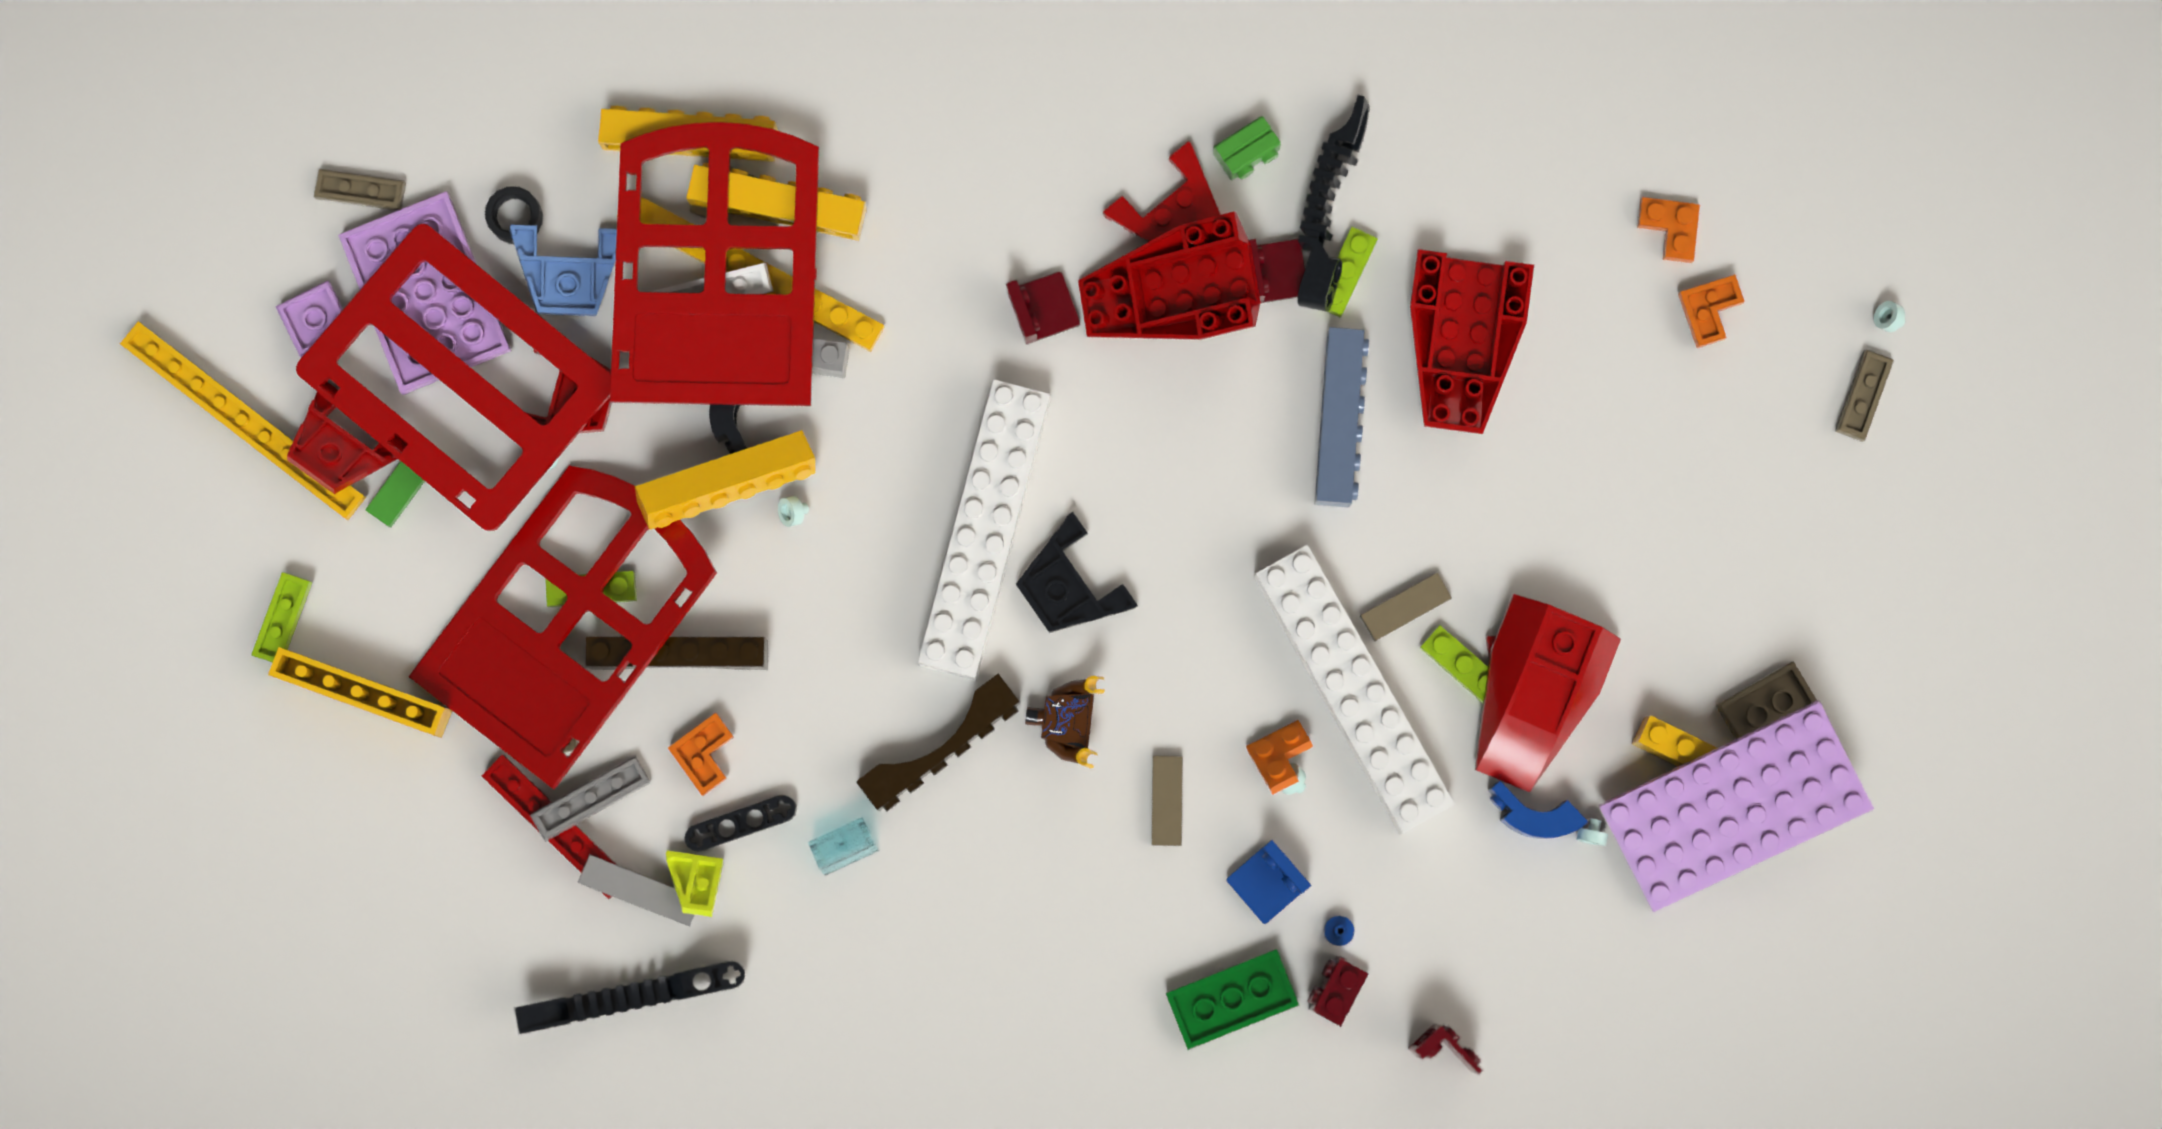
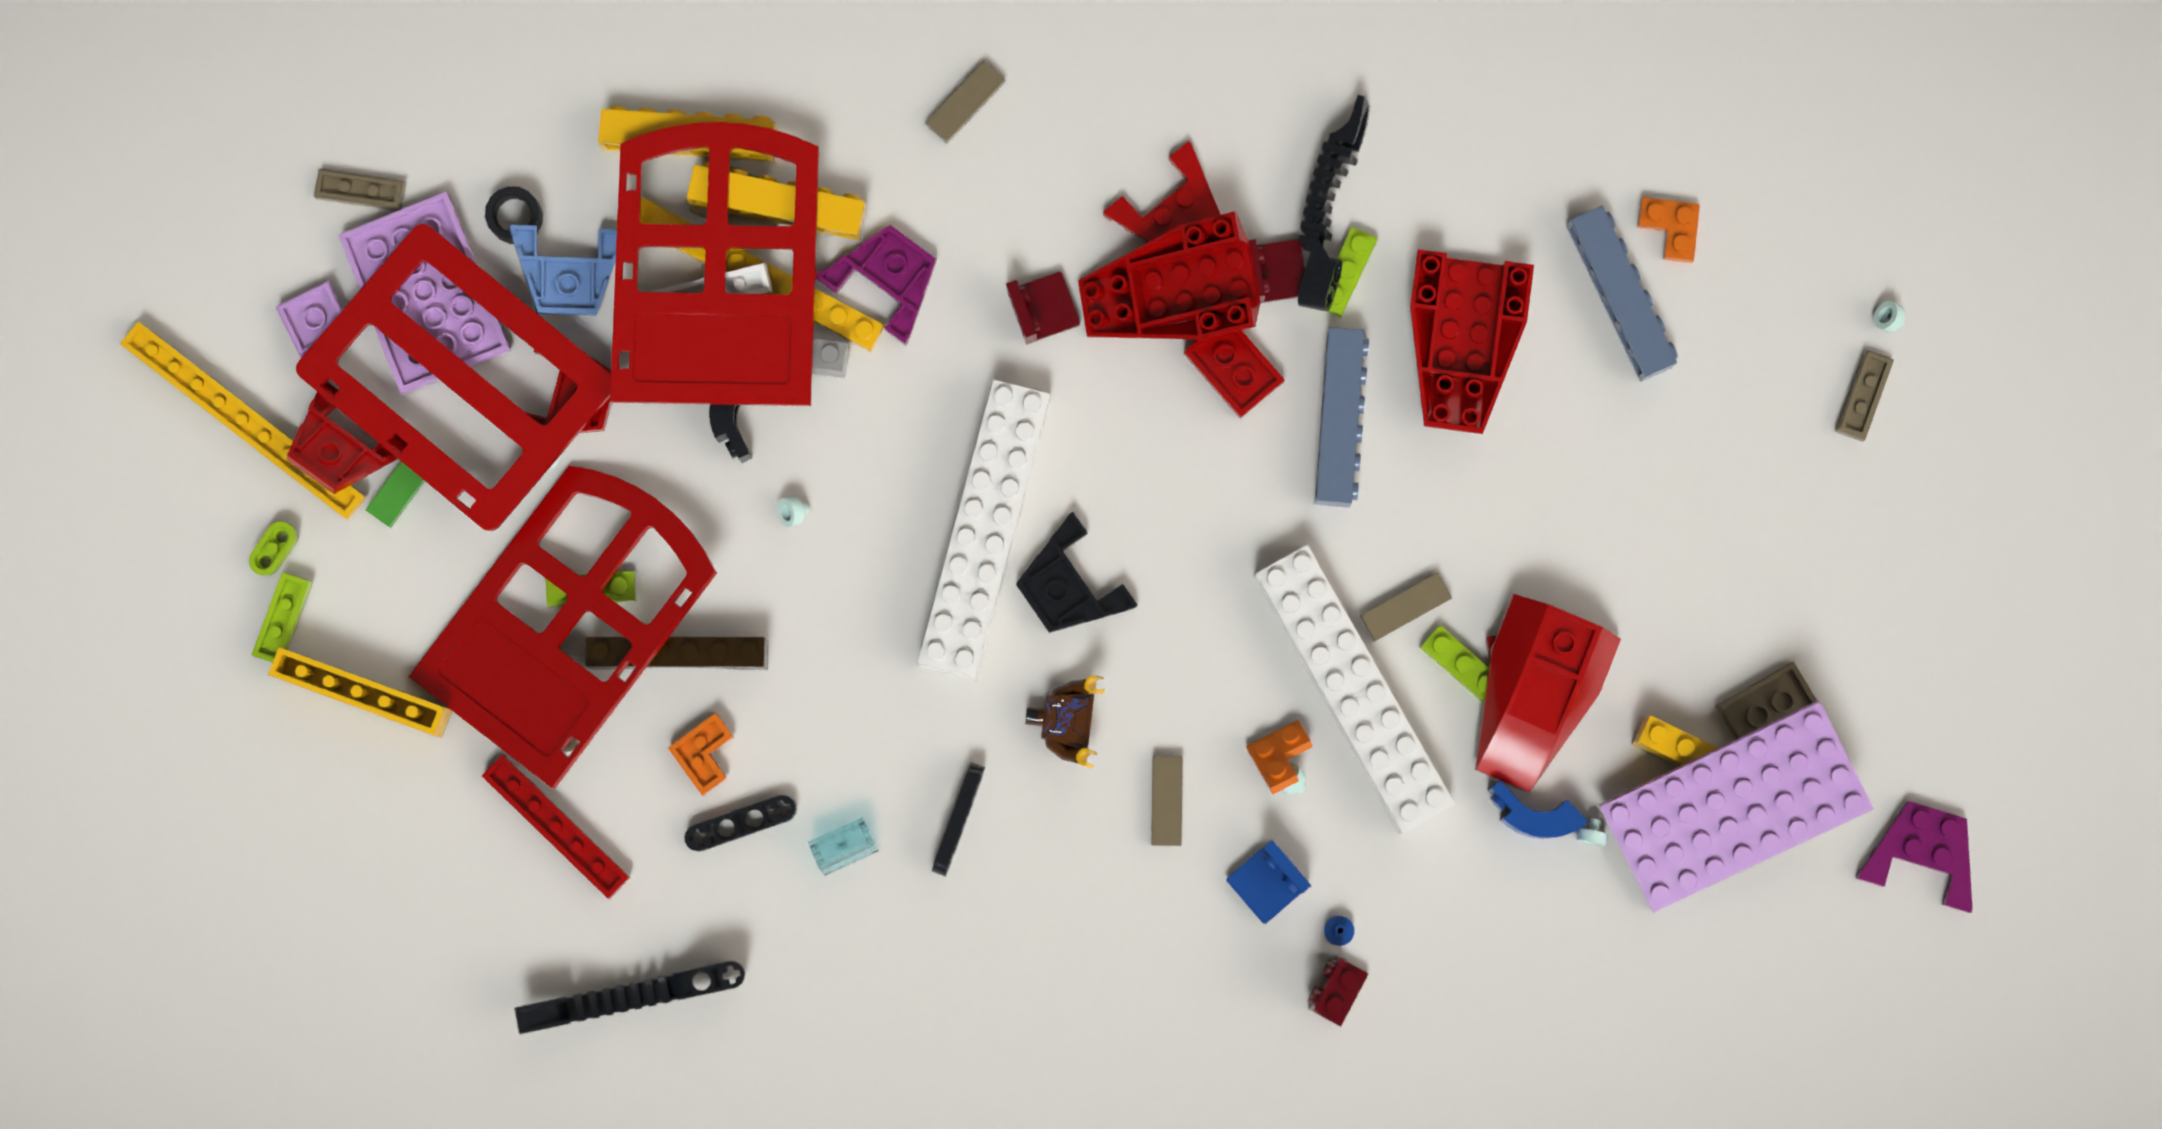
(272, 547): none -> lime plate
(590, 799): light grey tile -> none
(633, 889): light grey tile -> none
(695, 881): neon yellow wing -> none
(725, 480): yellow brick -> none
(889, 781): dark brown arch -> none
(894, 267): none -> magenta wing
(958, 819): none -> black beam
(965, 102): none -> dark tan tile
(1232, 999): green plate -> none
(1235, 370): none -> red plate
(1247, 149): bright green brick -> none
(1429, 1045): dark red bracket -> none
(1622, 294): none -> sand blue brick
(1702, 308): orange plate -> none
(1927, 840): none -> magenta wing

